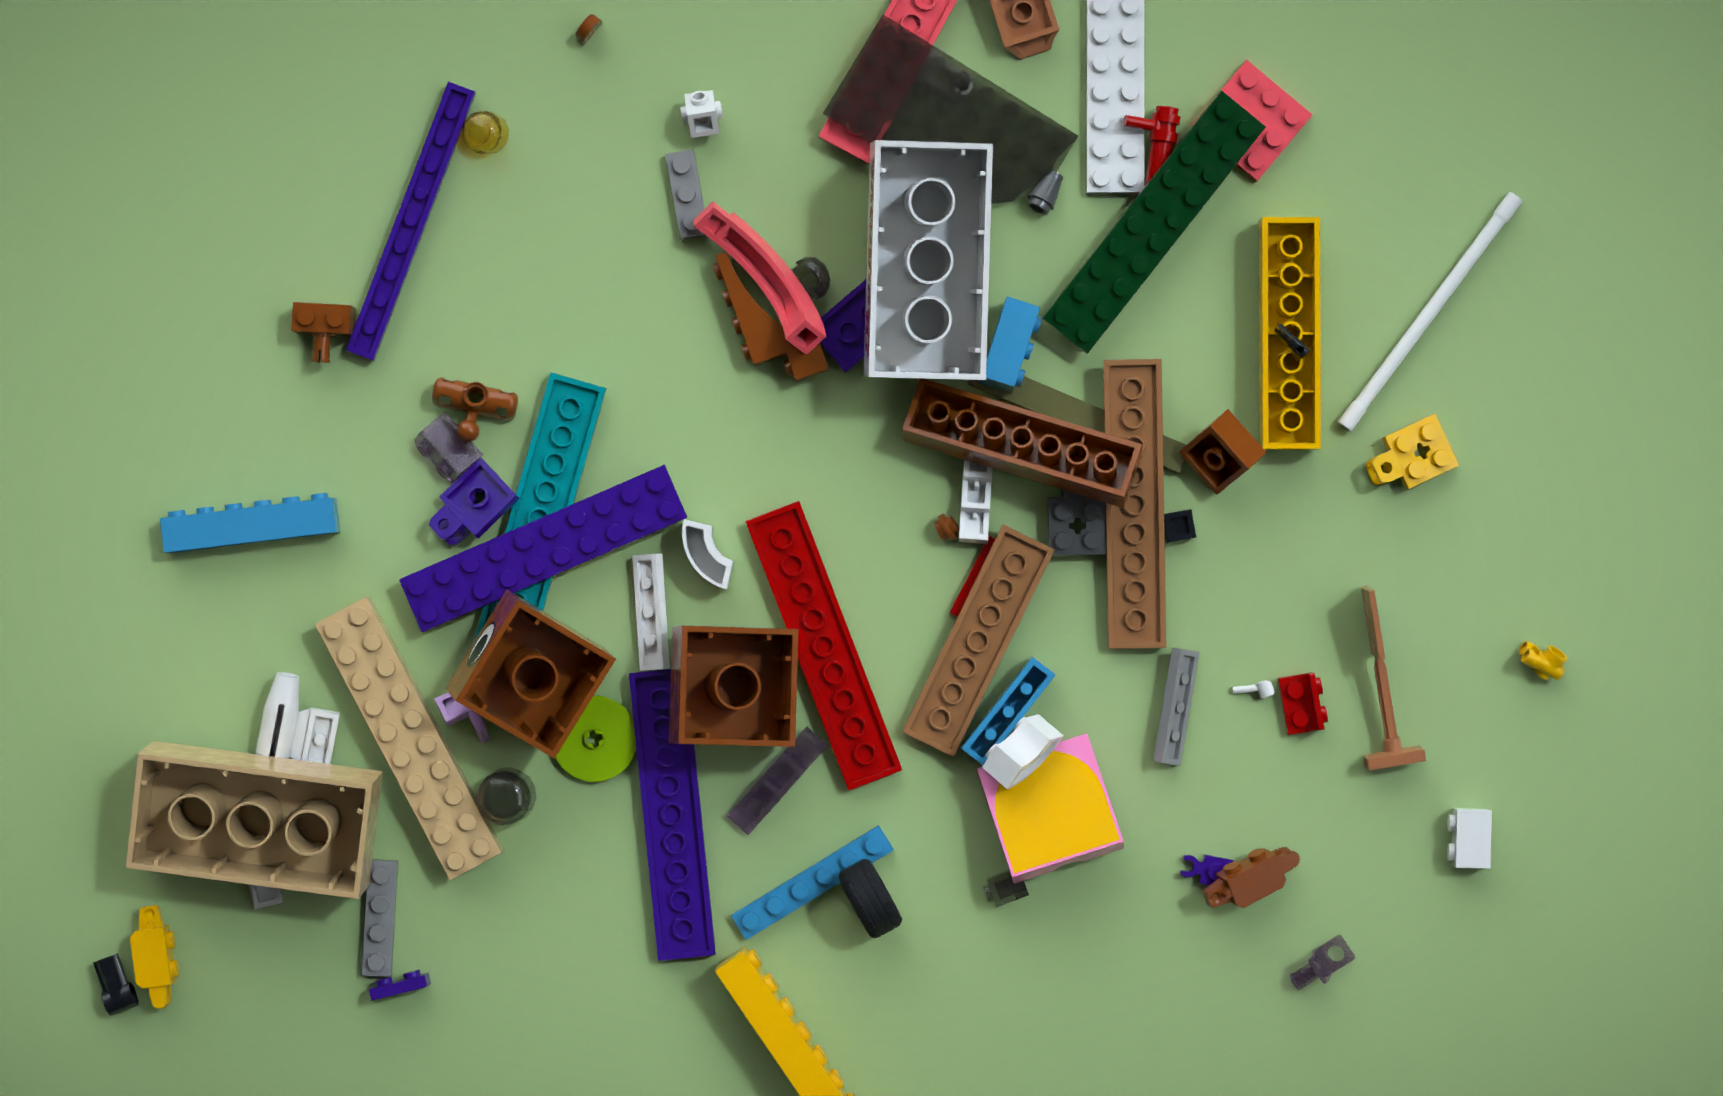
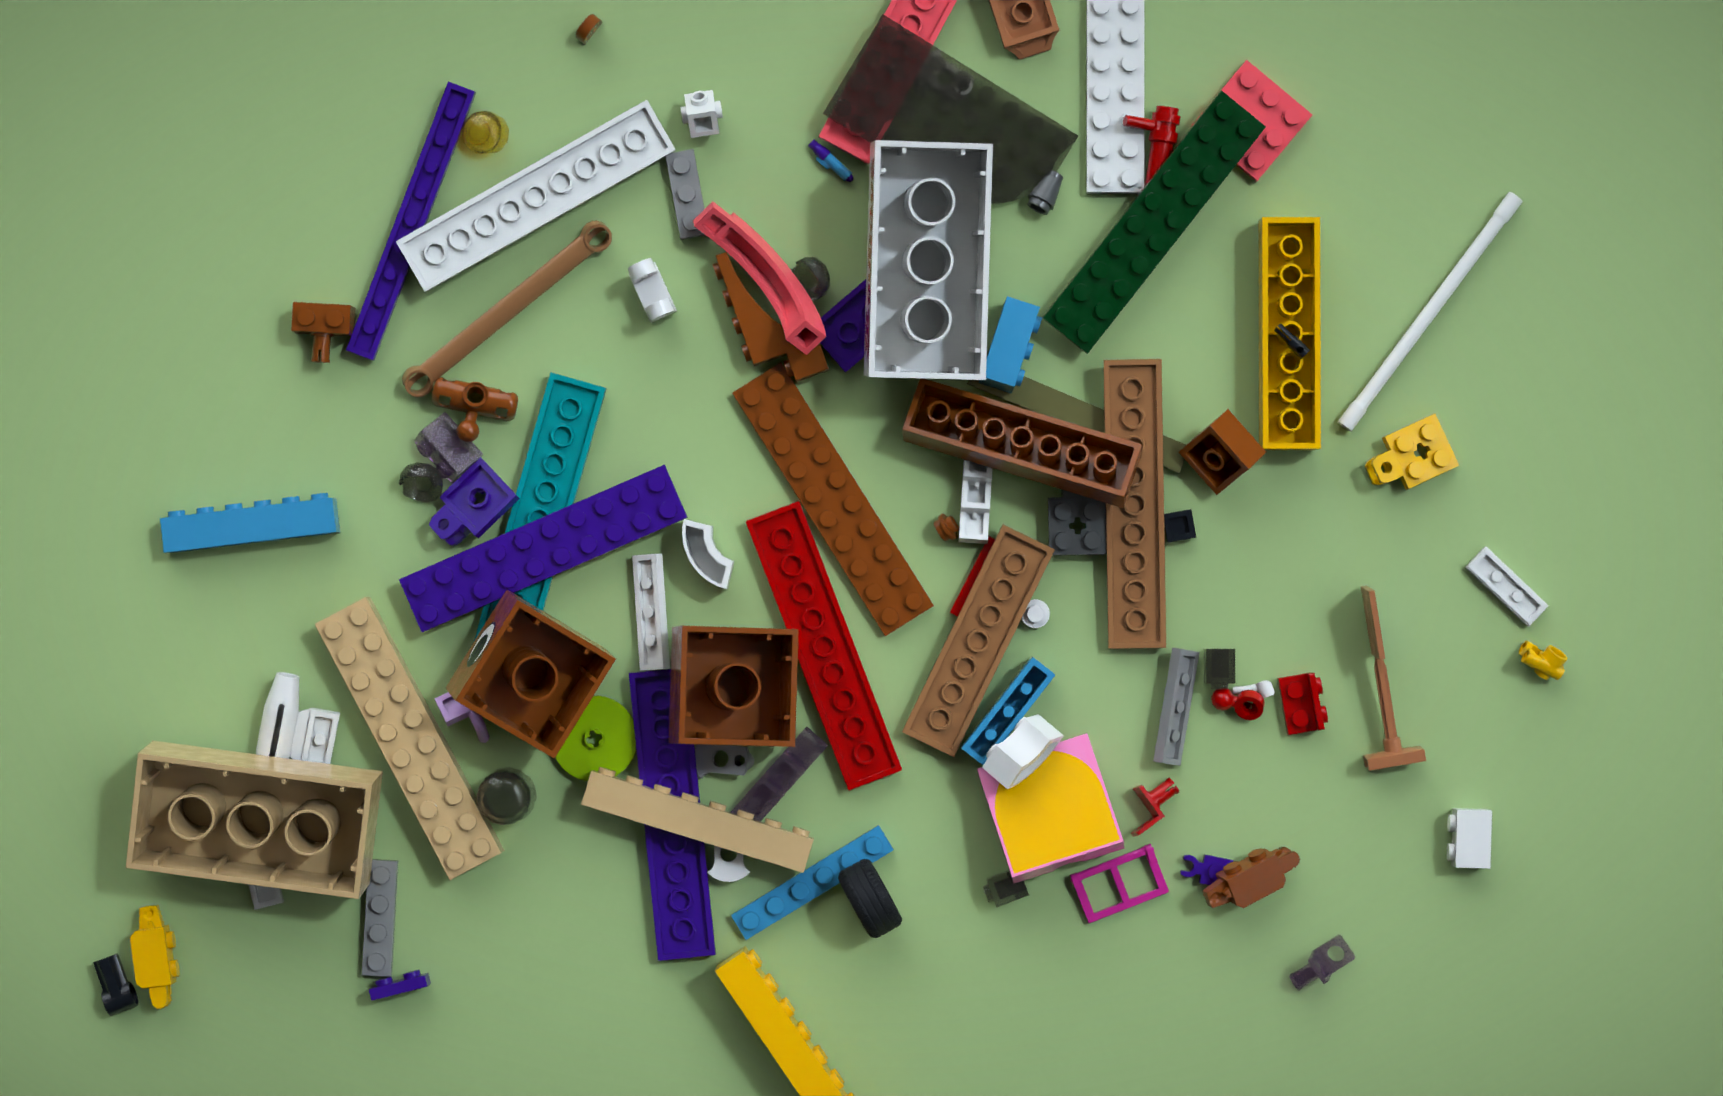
(421, 482): none -> clear smoke hair
(507, 308): none -> medium nougat piece
(535, 196): none -> white plate
(651, 290): none -> white piece
(696, 820): none -> tan brick
(706, 763): none -> light grey piece
(728, 870): none -> white piece
(827, 160): none -> piece
(833, 499): none -> dark orange plate
(1036, 614): none -> white plate
(1112, 864): none -> dark pink window
(1152, 801): none -> red bracket
(1219, 667): none -> clear smoke brick
(1224, 699): none -> red plate
(1506, 586): none -> white tile

